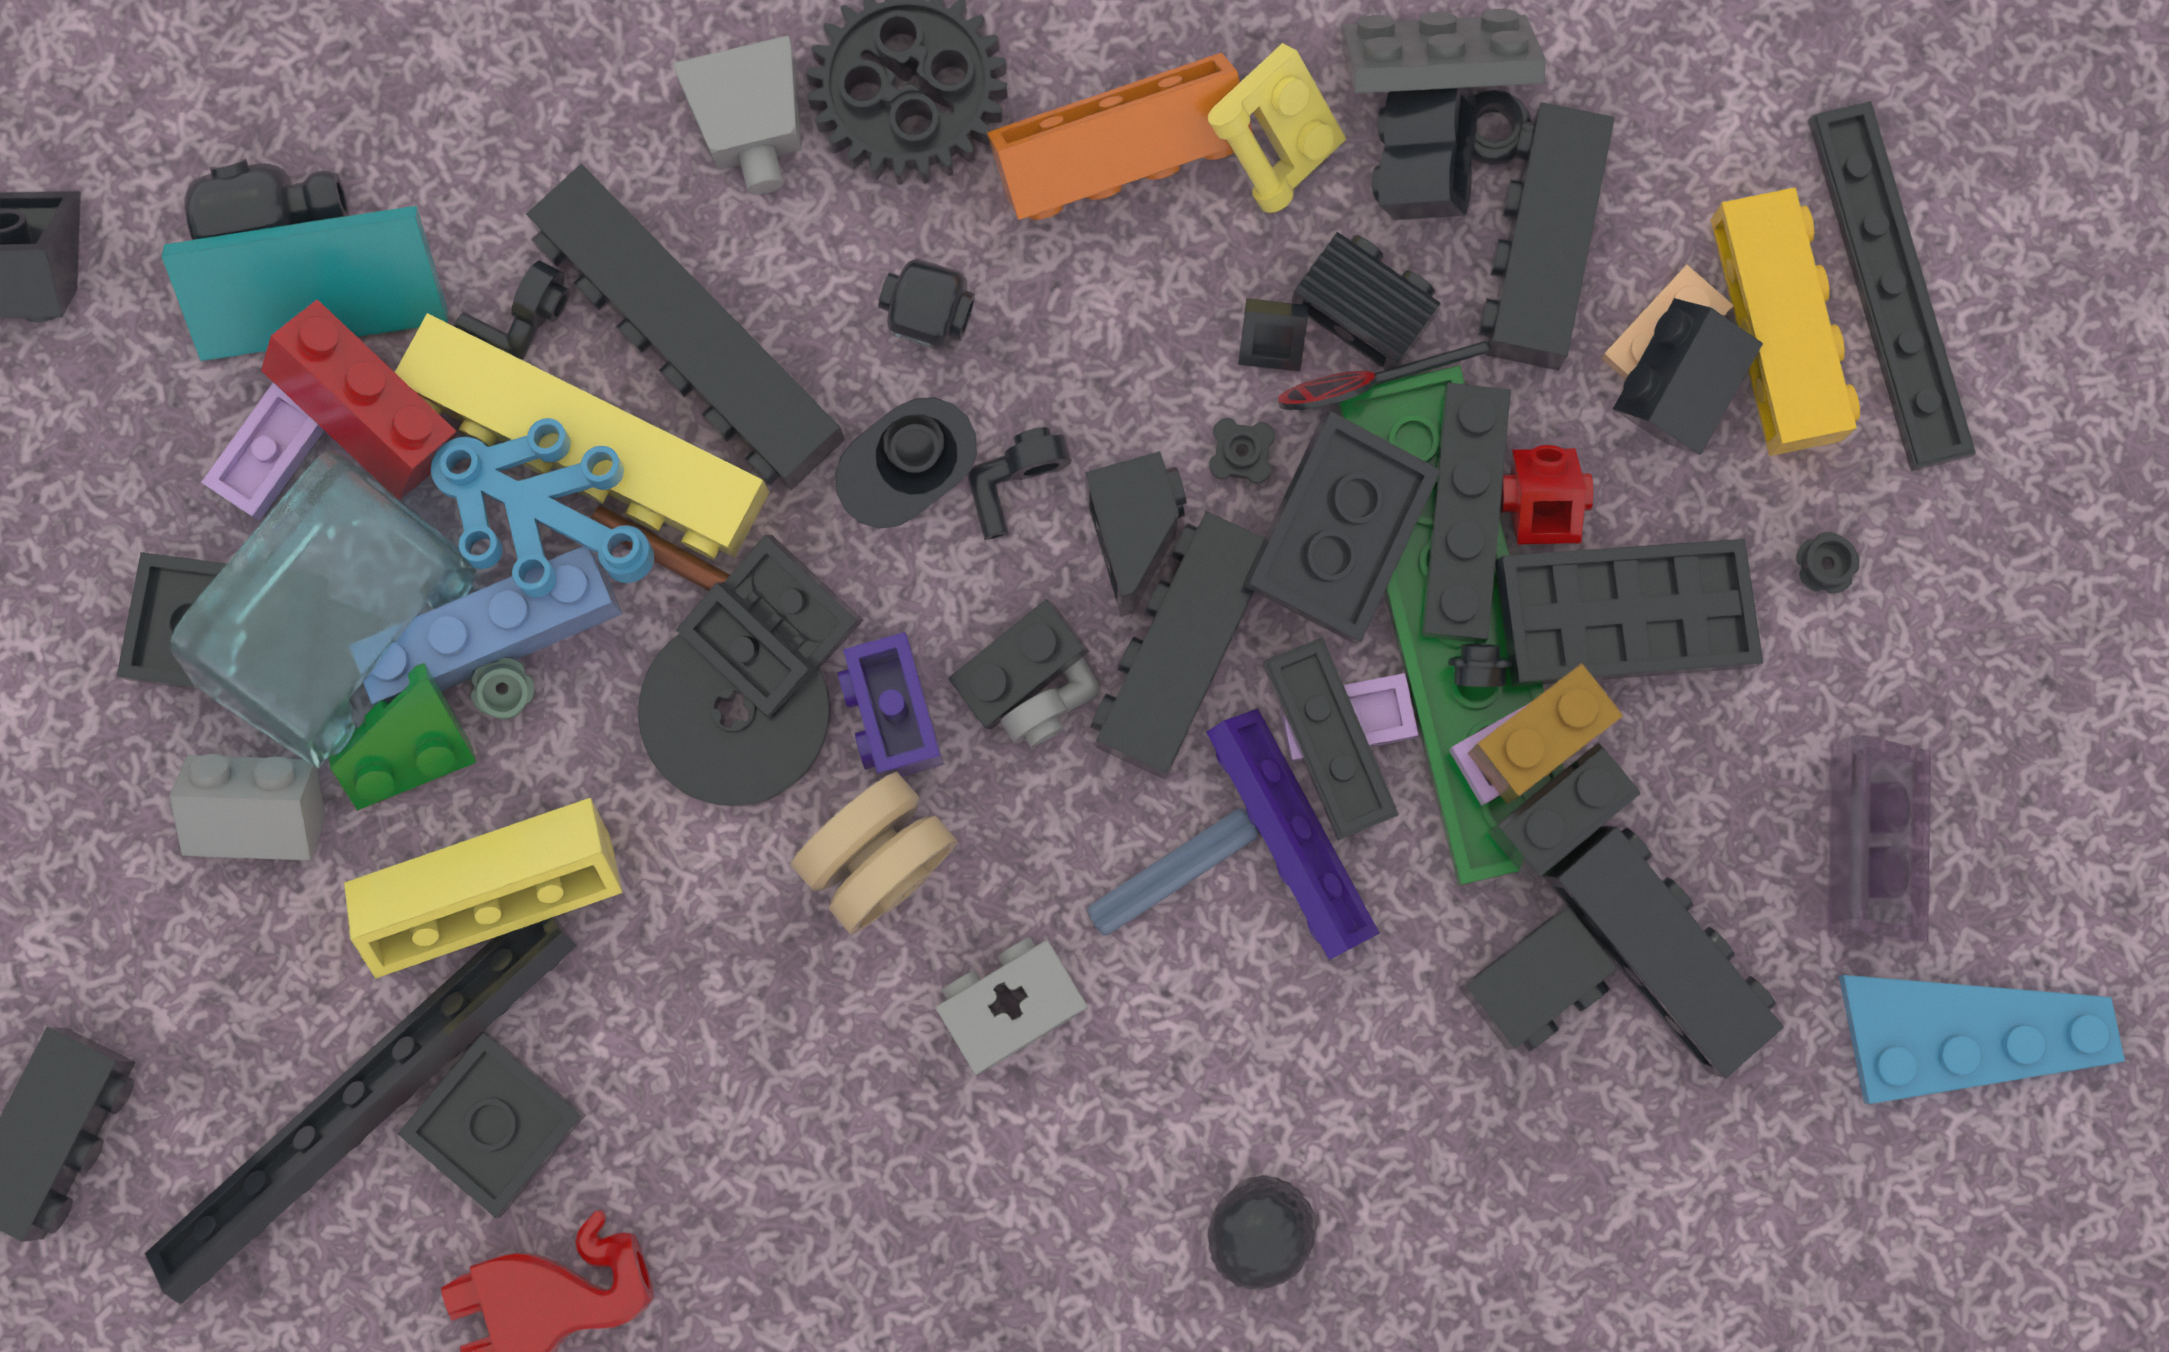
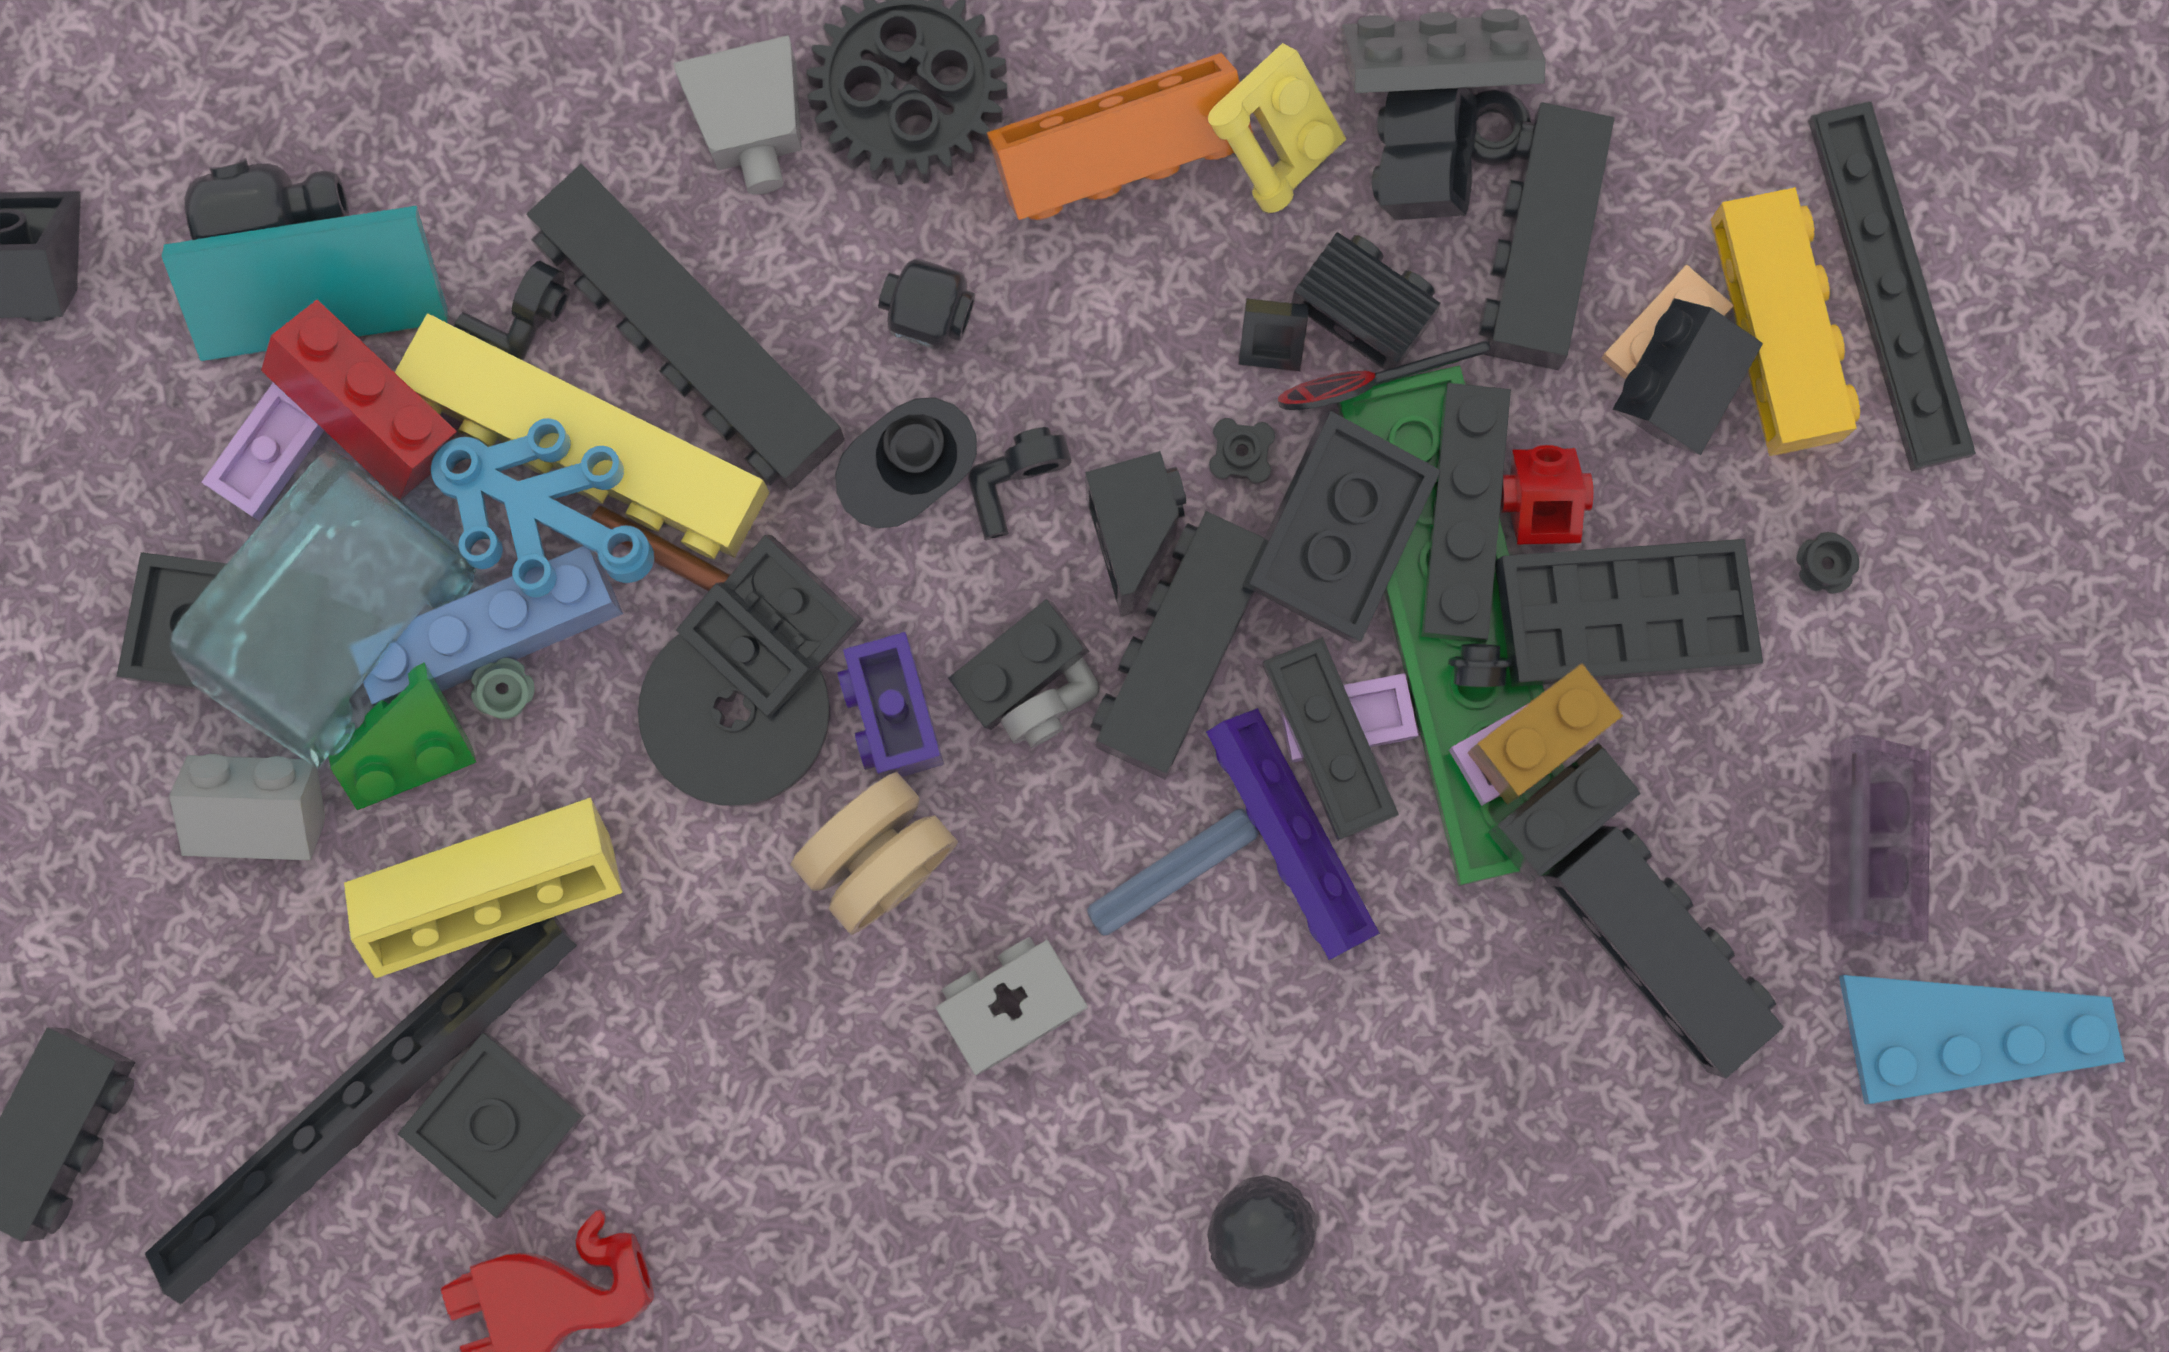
(1539, 980): black brick -> none

